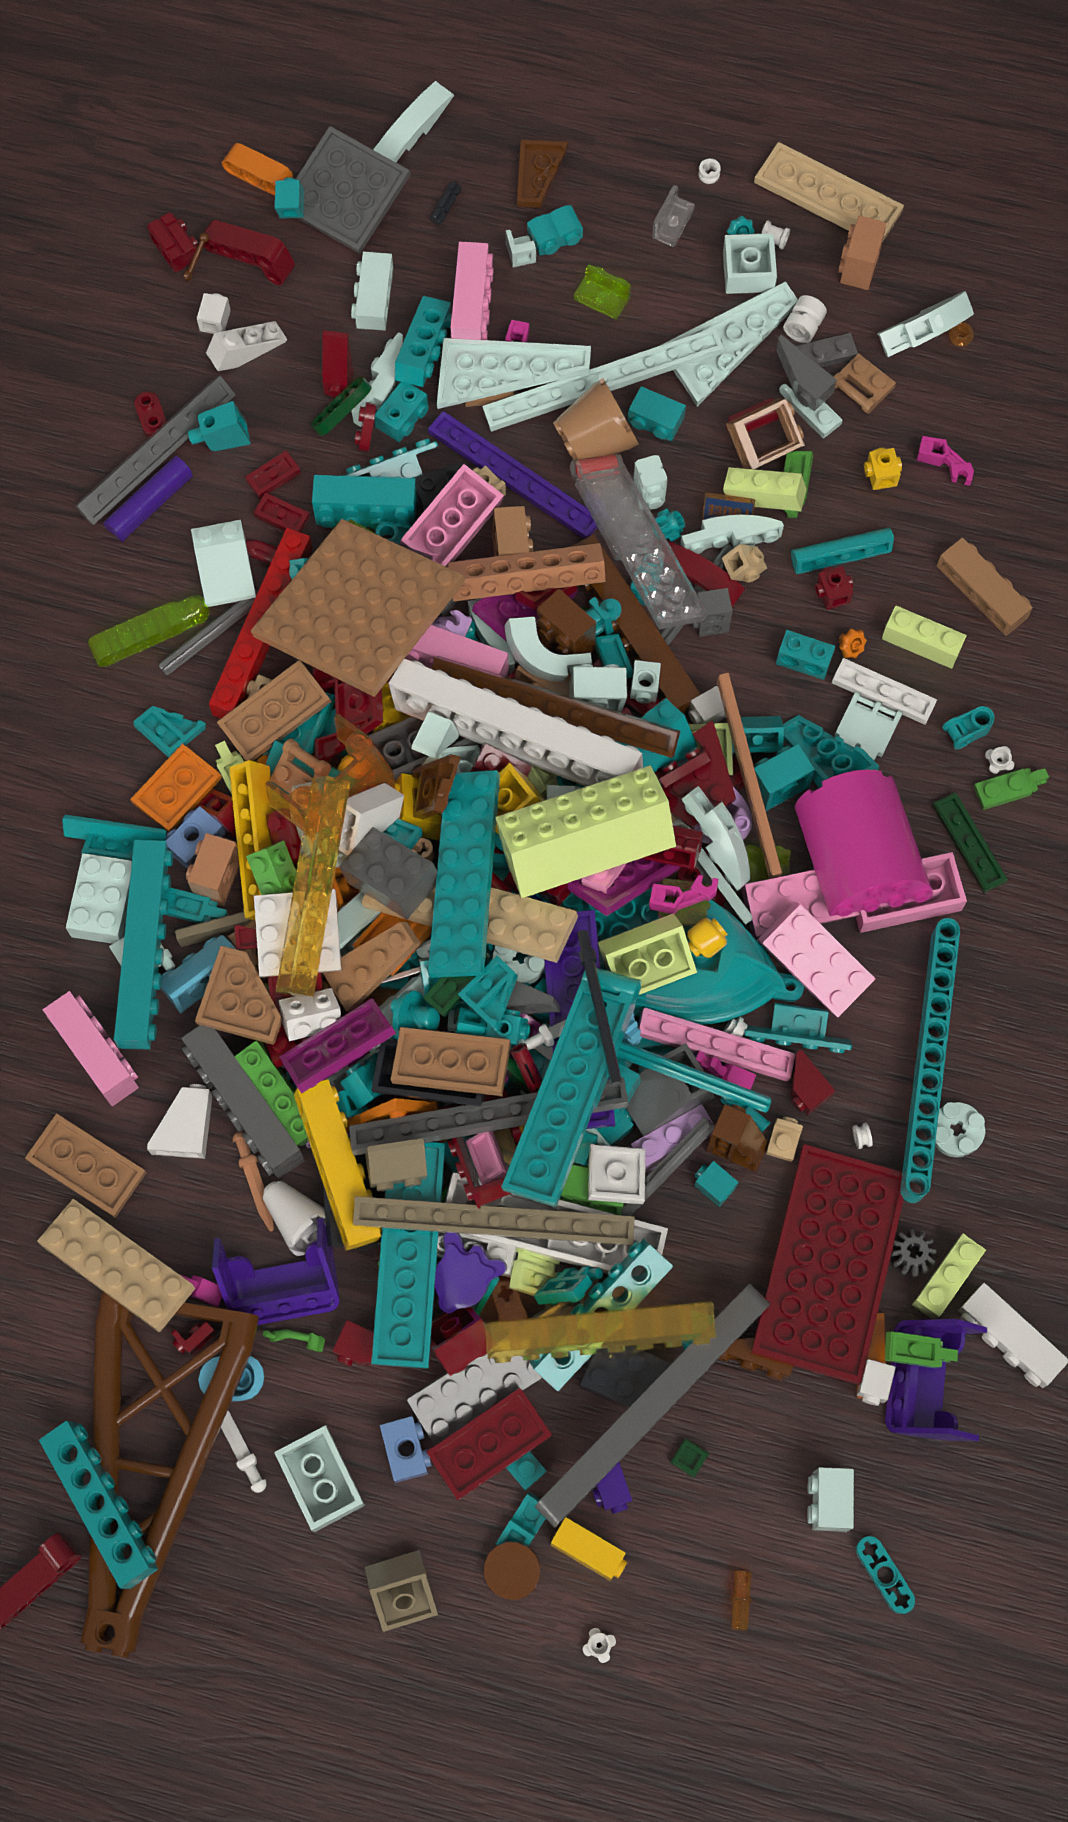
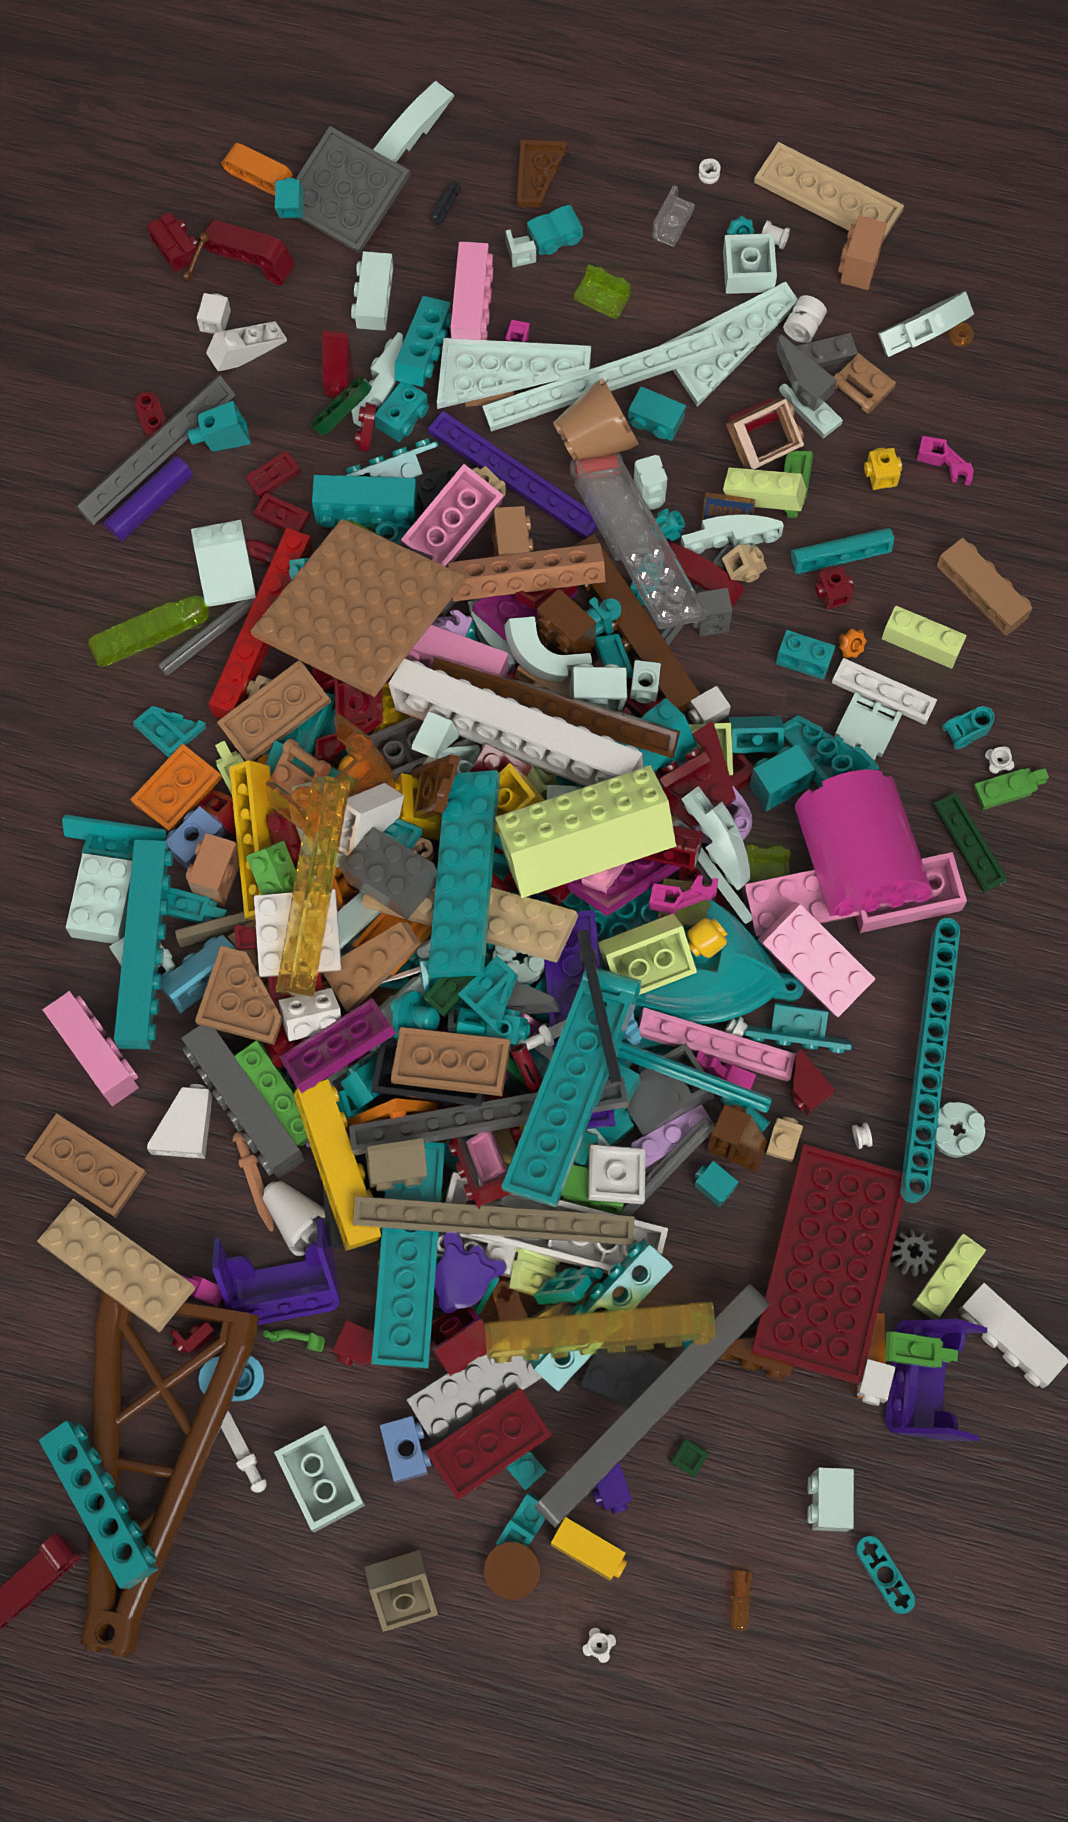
(749, 776): nougat tile -> none

